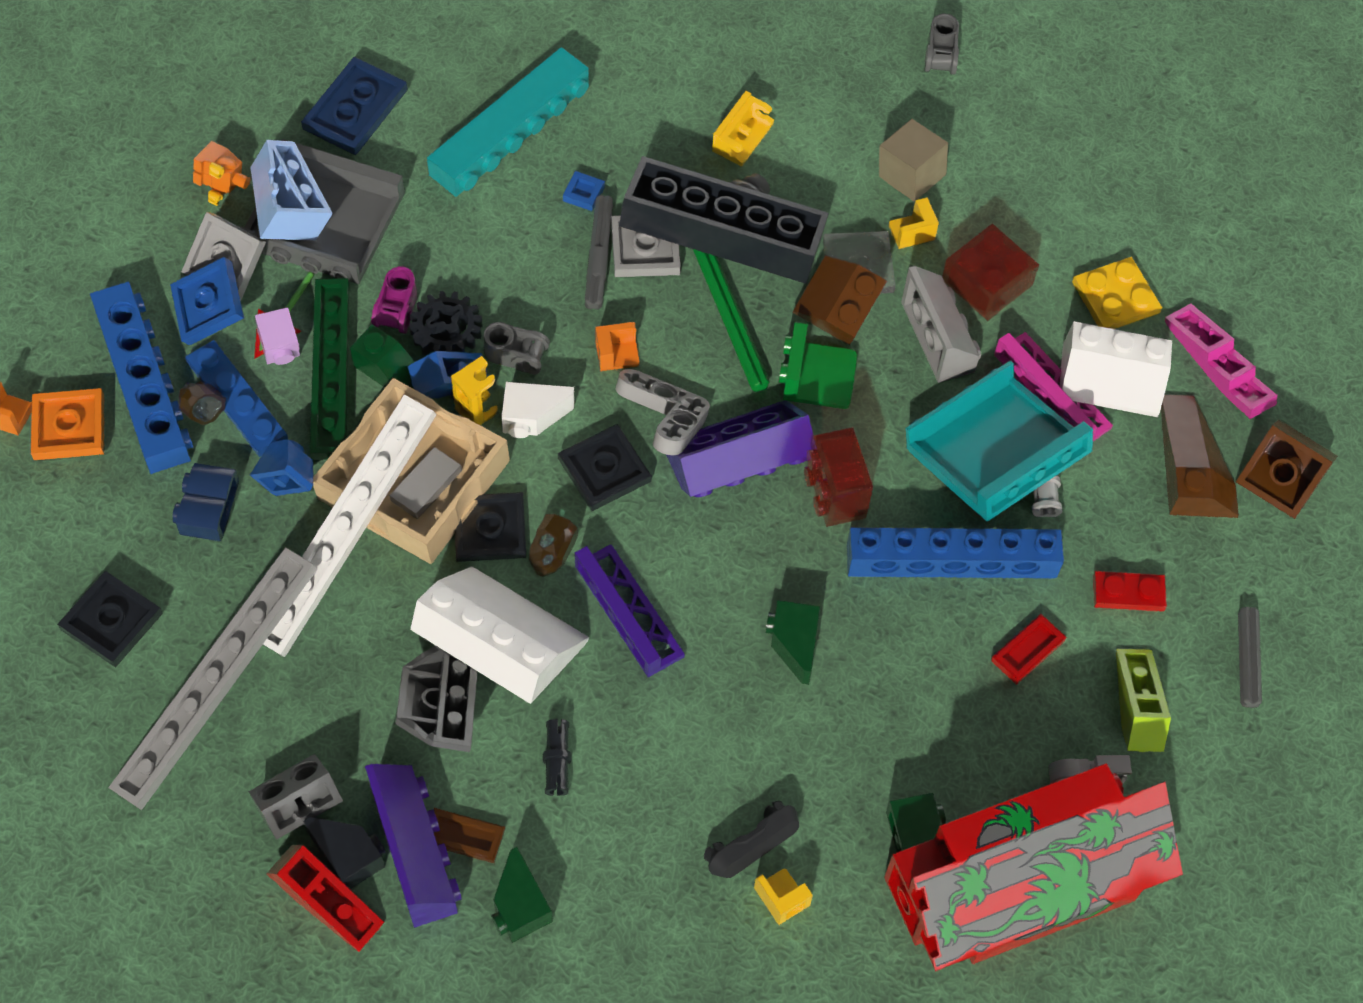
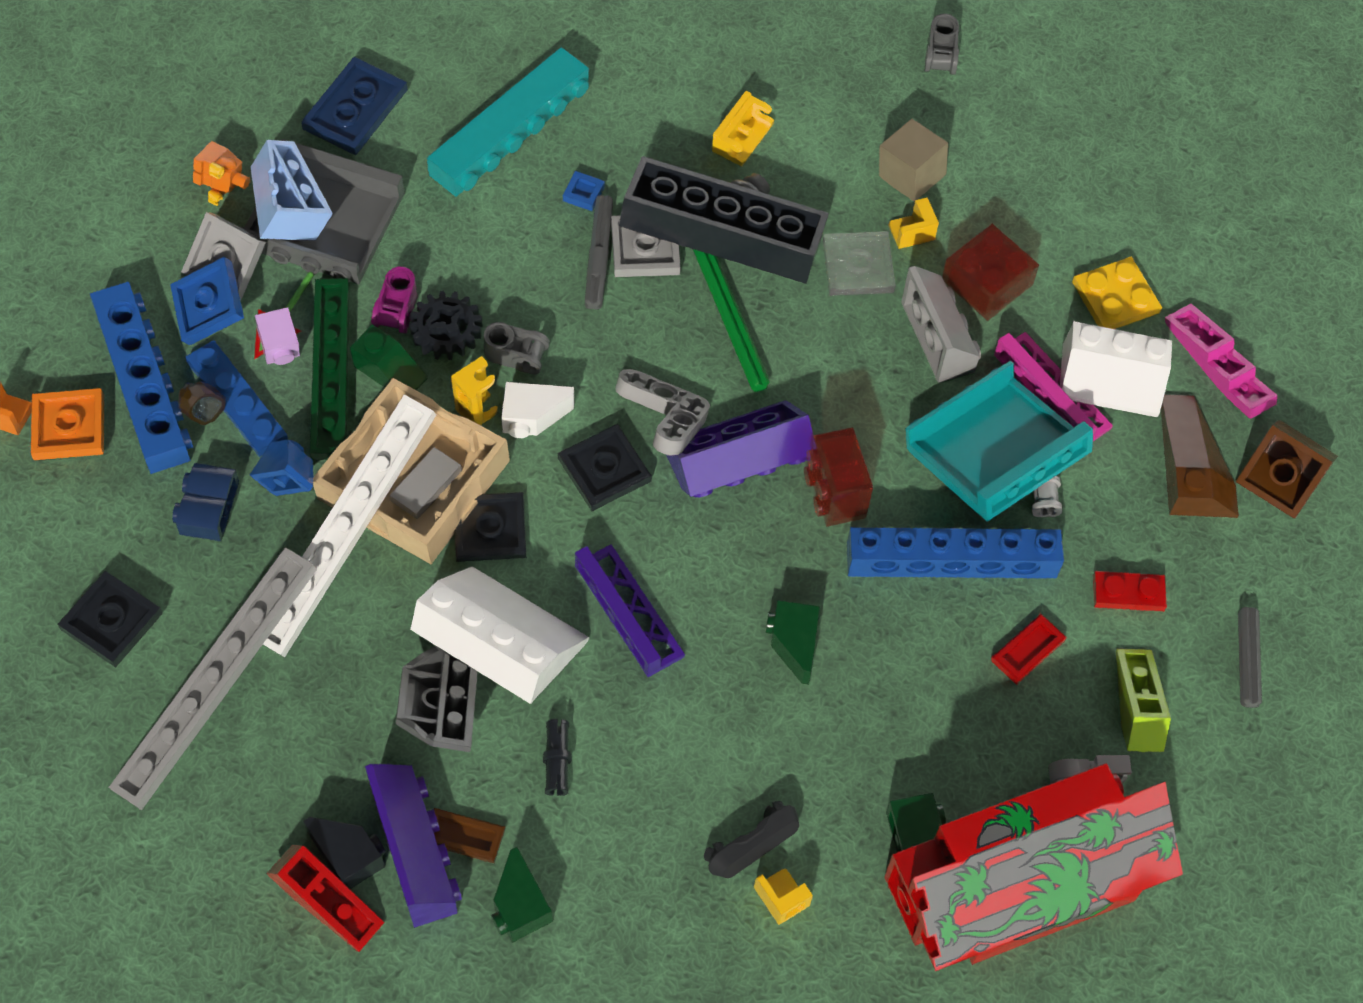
(295, 795): dark grey brick -> none
(434, 372): blue slope -> none
(552, 544): dark brown rock -> none
(616, 346): orange panel -> none
(817, 372): green bracket -> none
(839, 297): reddish brown slope -> none

